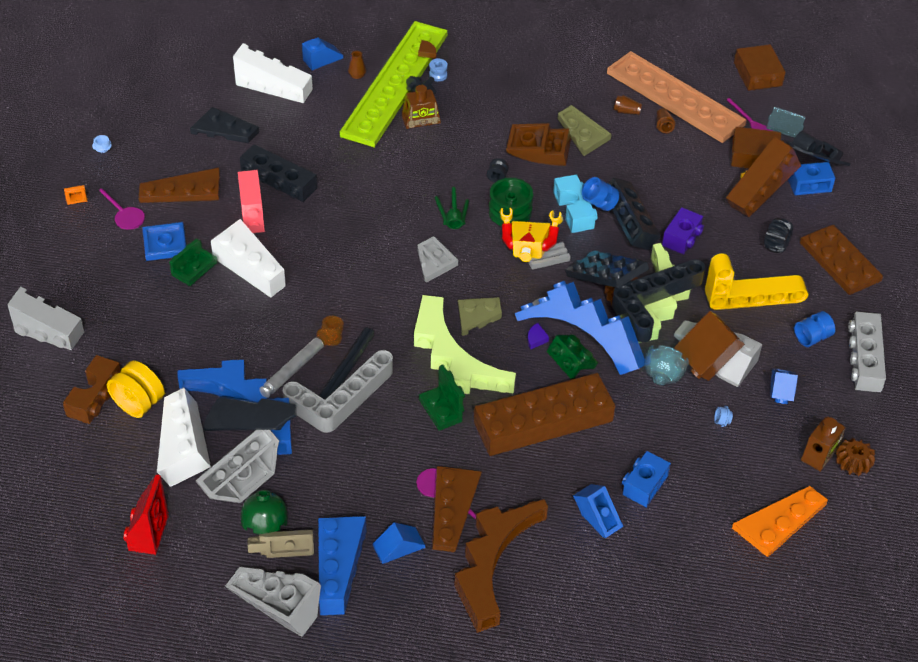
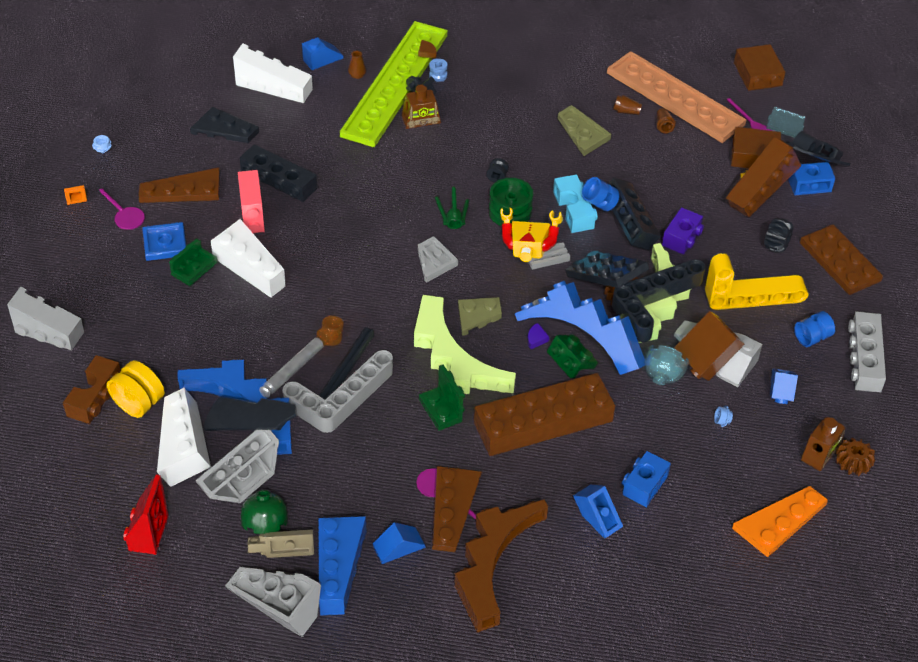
(539, 143): reddish brown slope -> none

